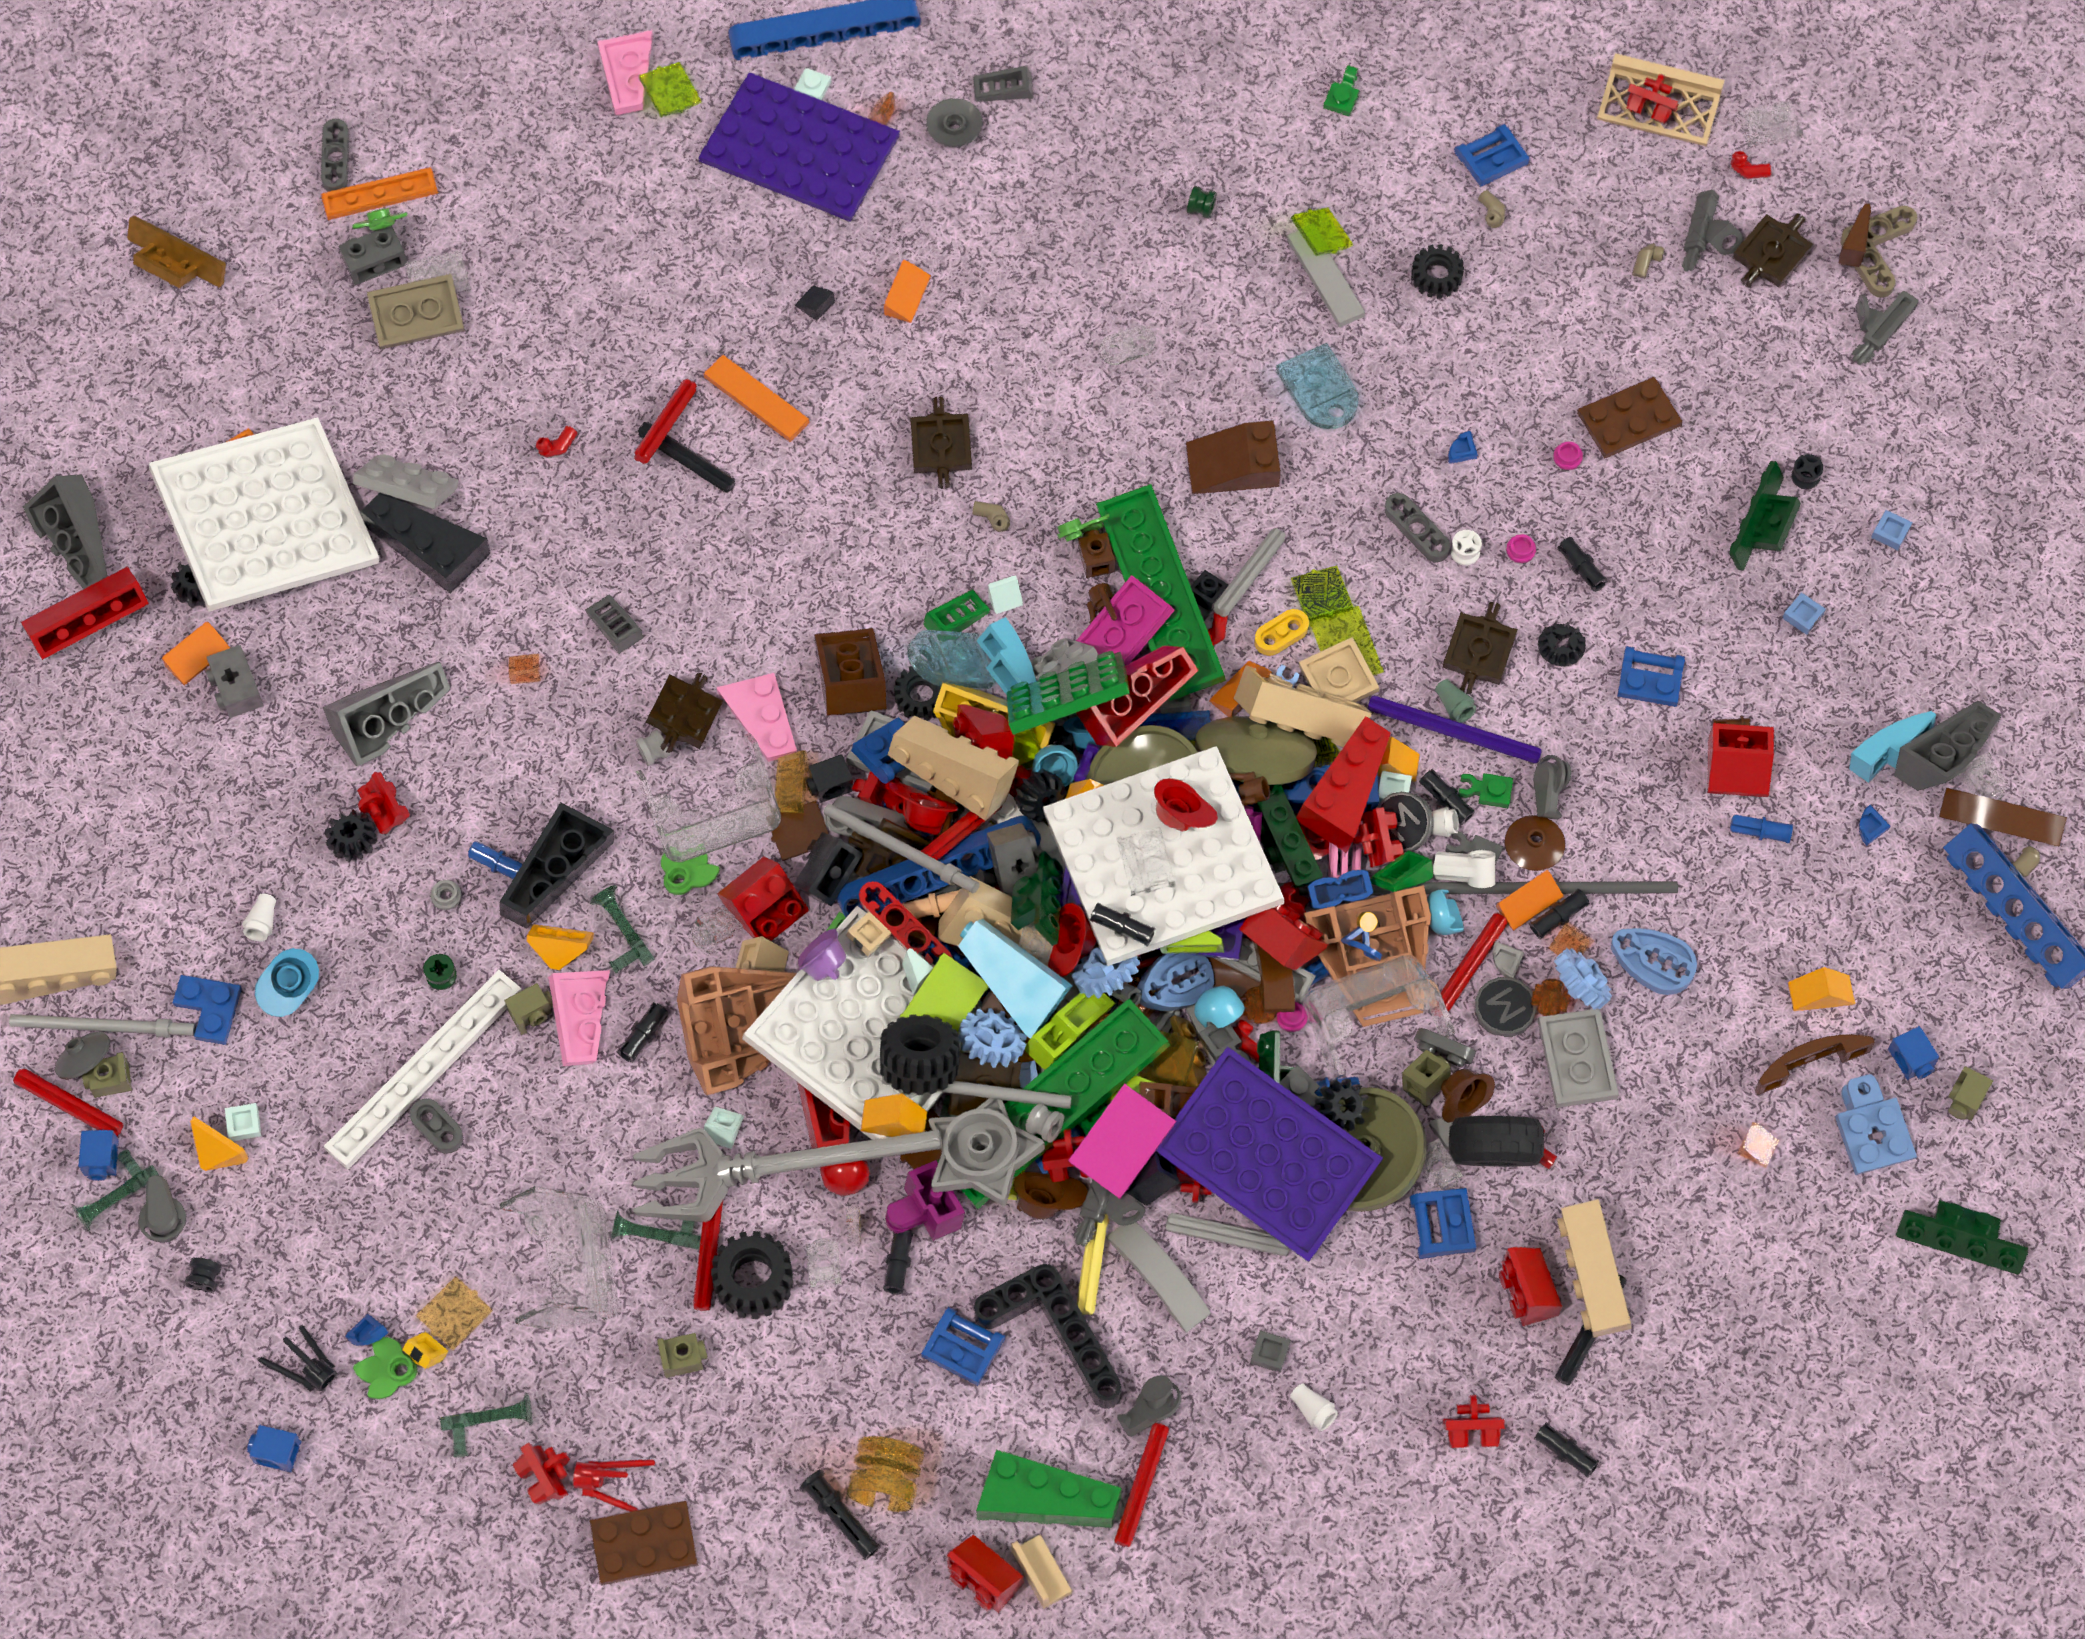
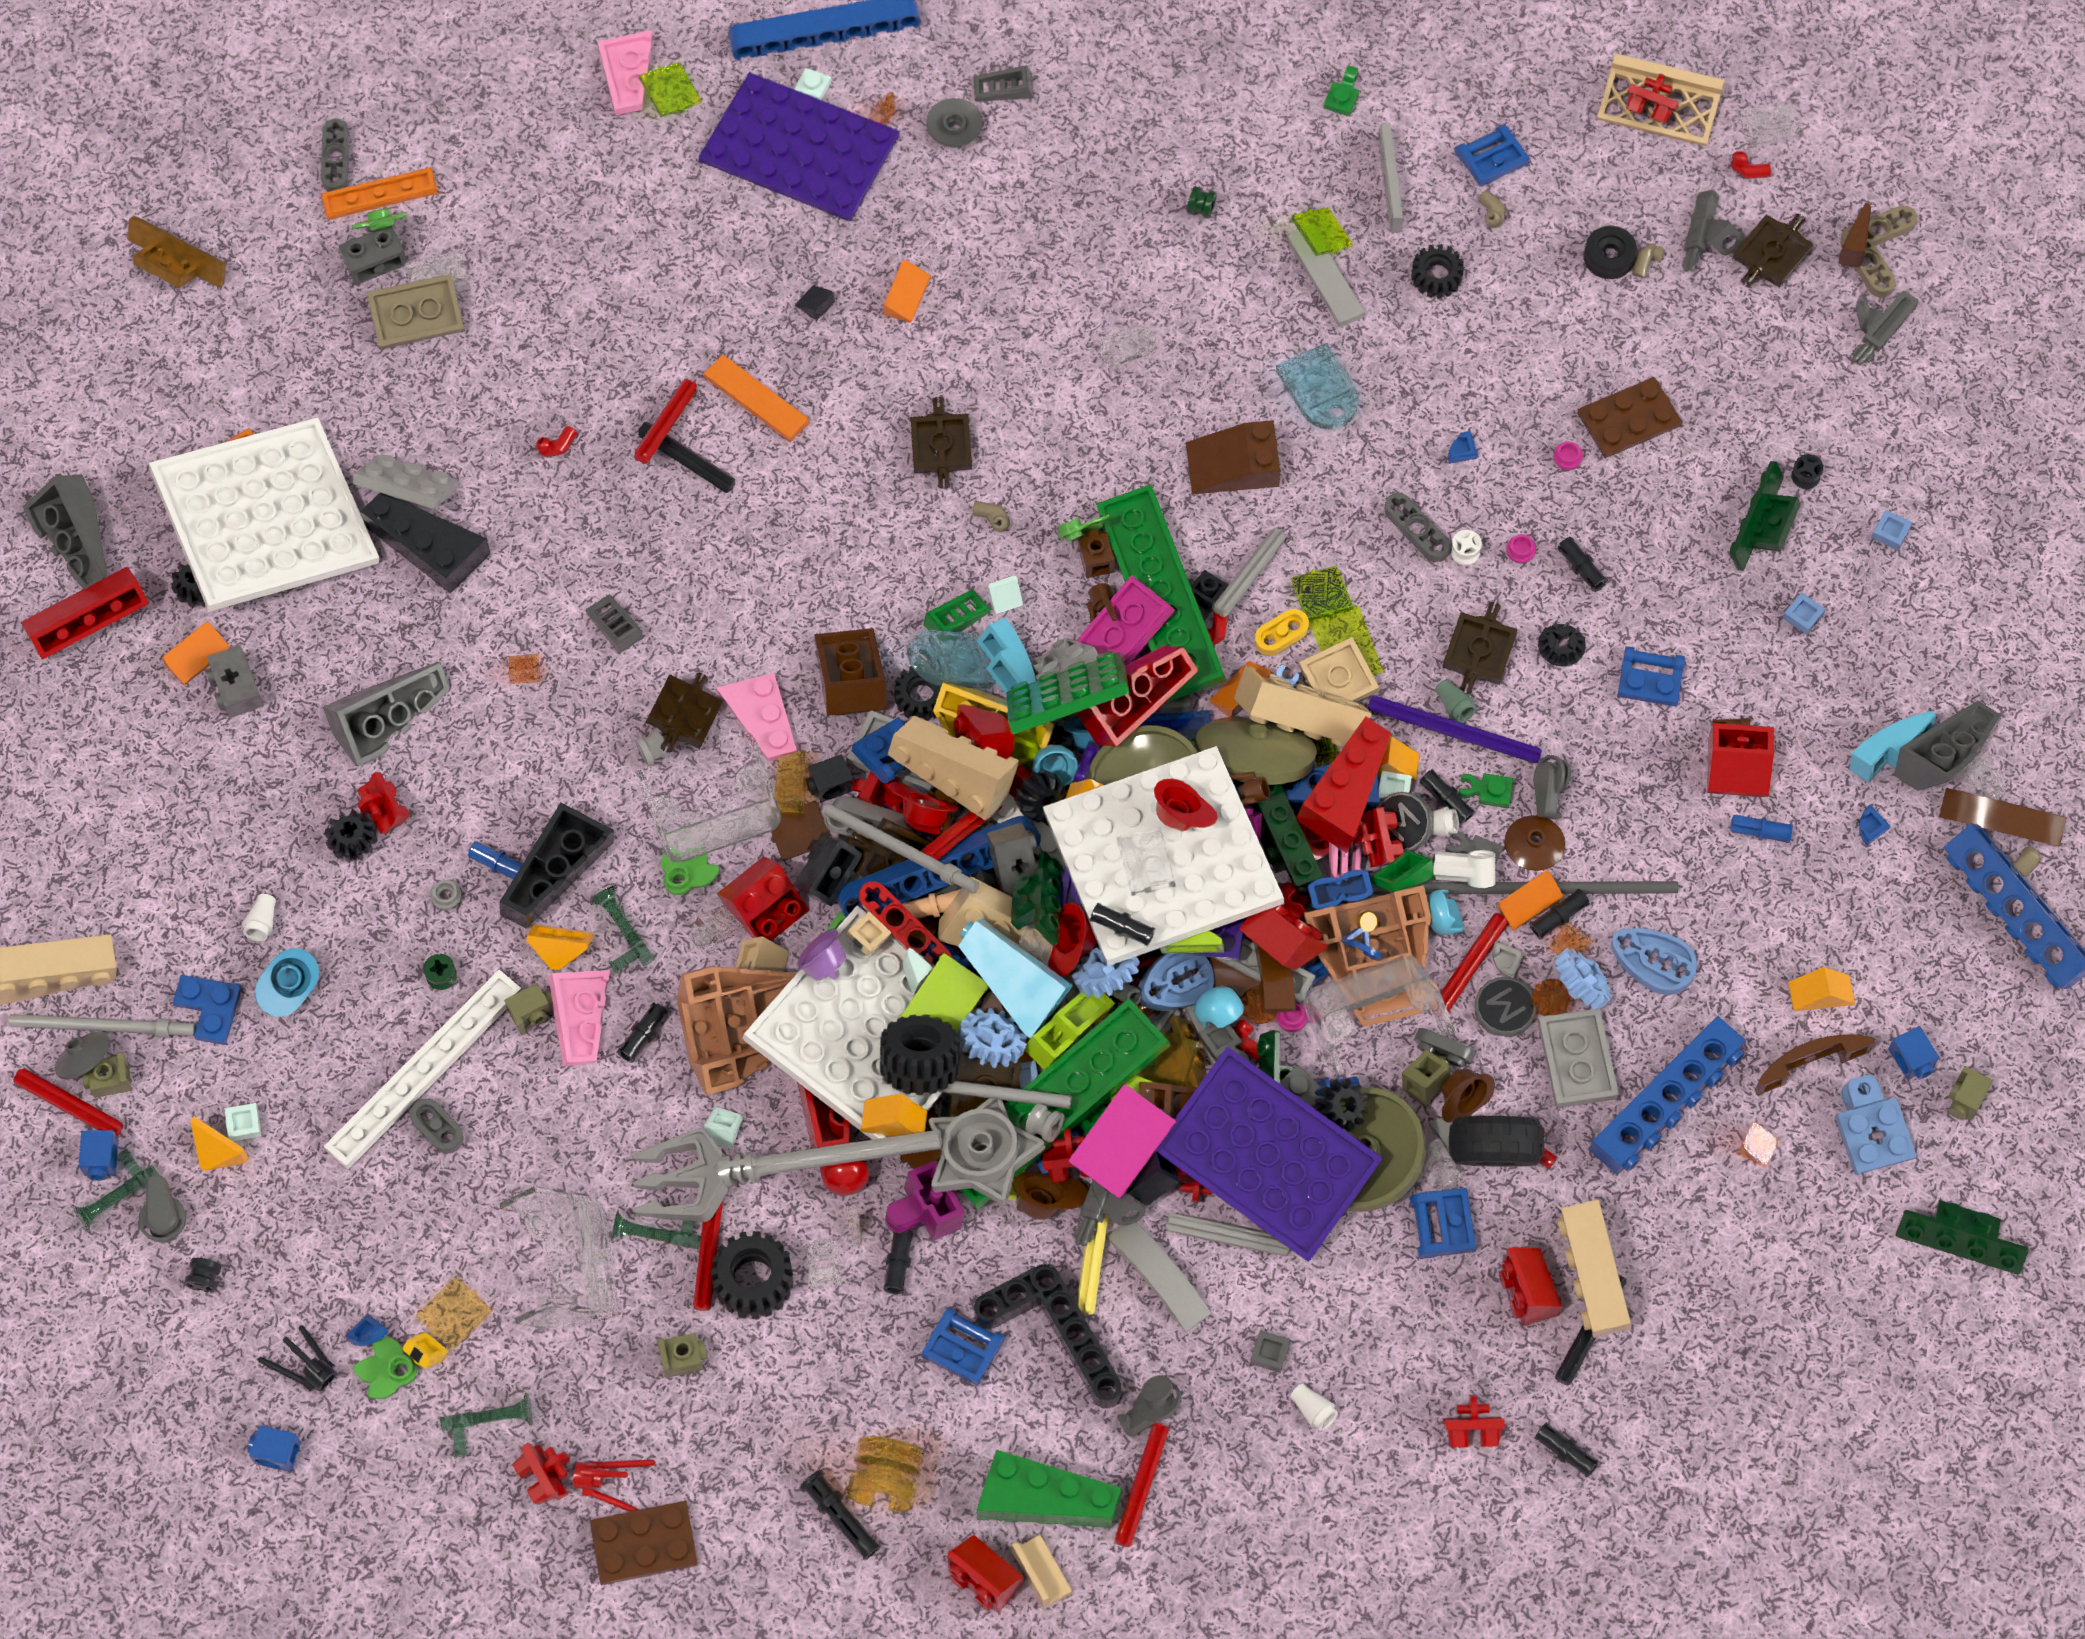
(1390, 177): none -> light grey tile
(1614, 238): none -> black tyre
(1715, 1038): none -> blue brick

